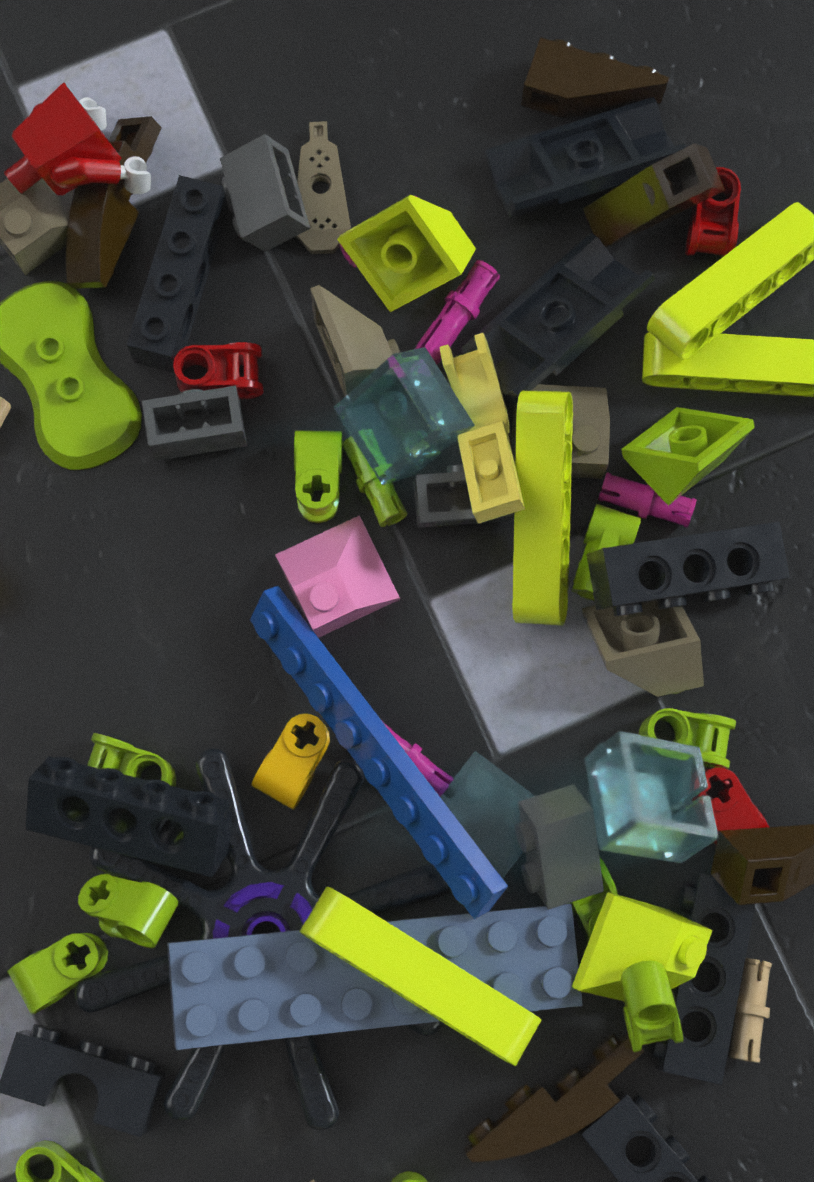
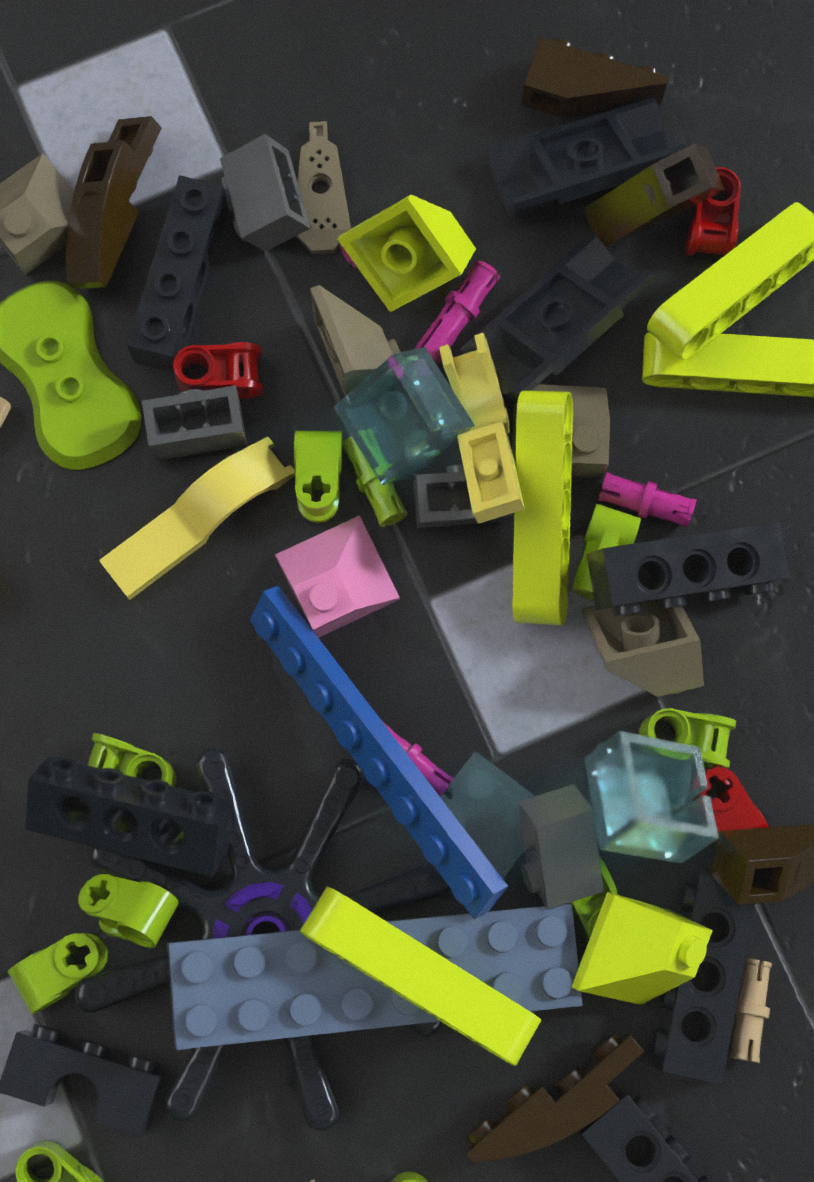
(68, 148): red torso -> none
(195, 516): none -> light yellow piece
(288, 769): yellow piece -> none
(649, 1005): lime piece -> none
(684, 449): lime slope -> none

